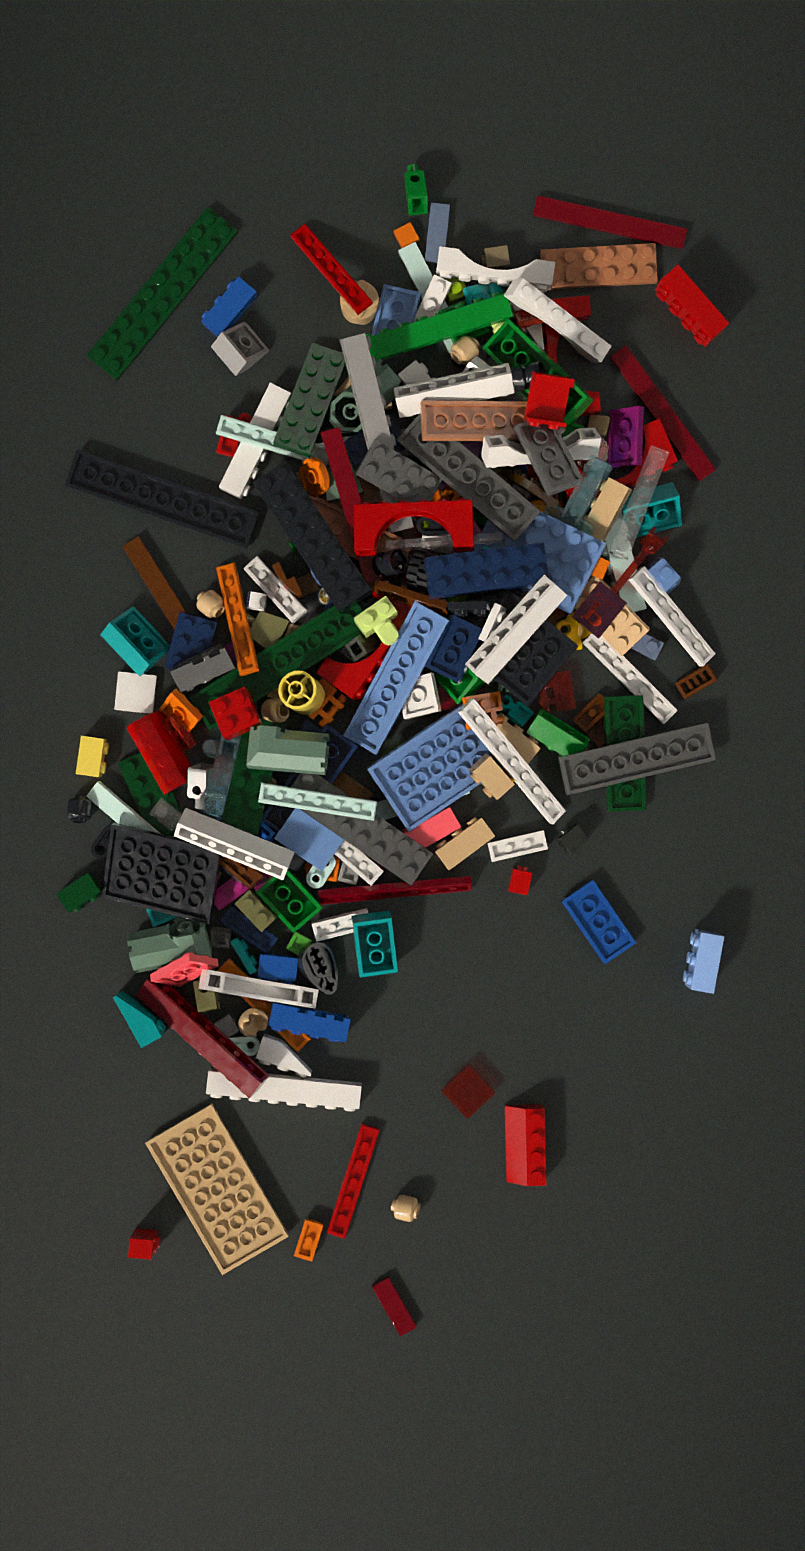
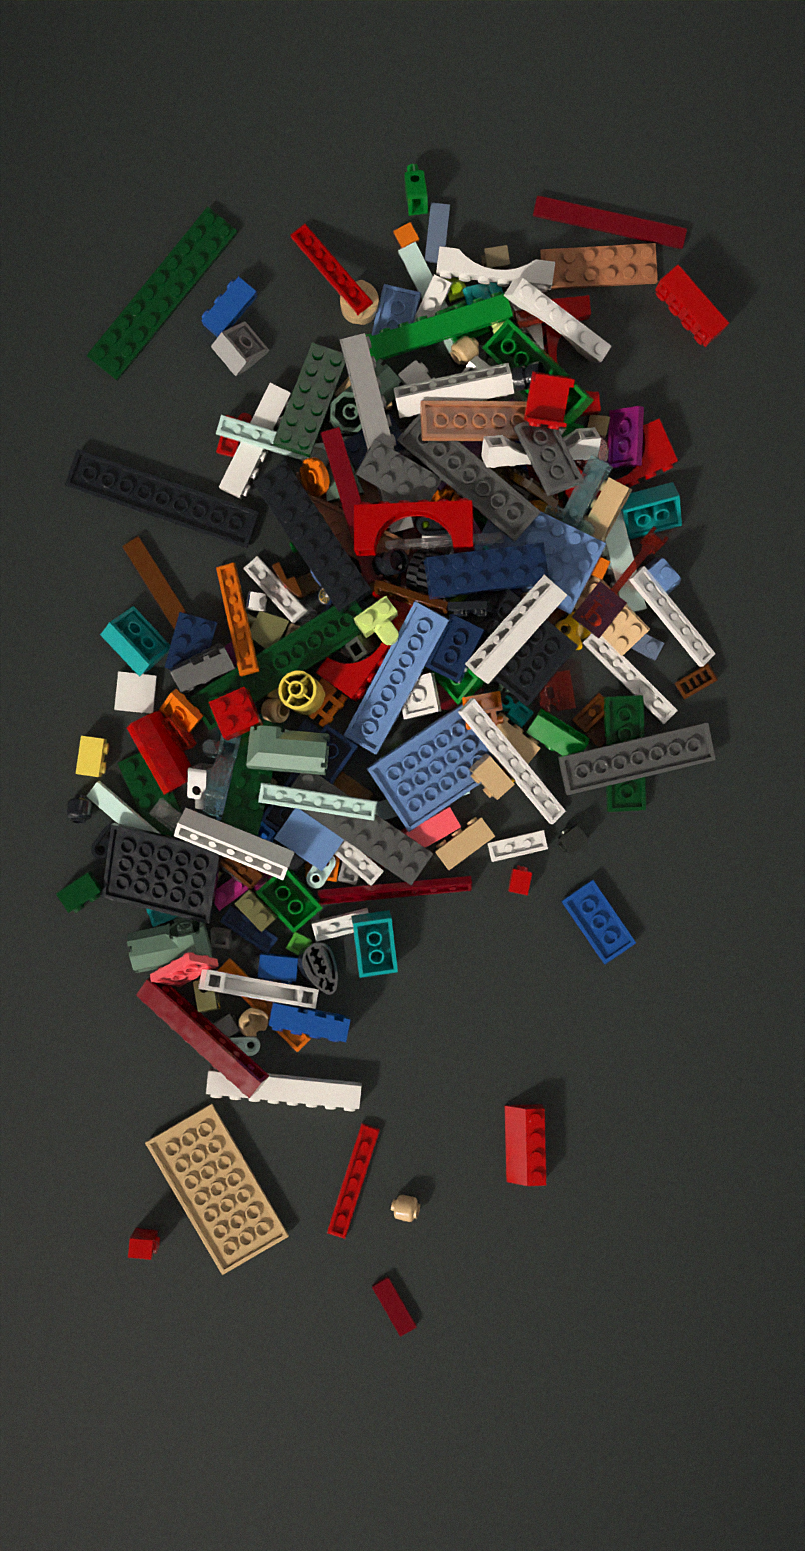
(141, 1020): teal slope -> none
(210, 604): tan head -> none
(241, 947): teal plate -> none
(277, 1052): white slope -> none
(308, 1239): orange plate -> none
(468, 1091): clear red plate -> none
(494, 619): white plate -> none
(639, 502): clear plate -> none
(659, 408): dark red tile -> none
(703, 961): light blue brick -> none

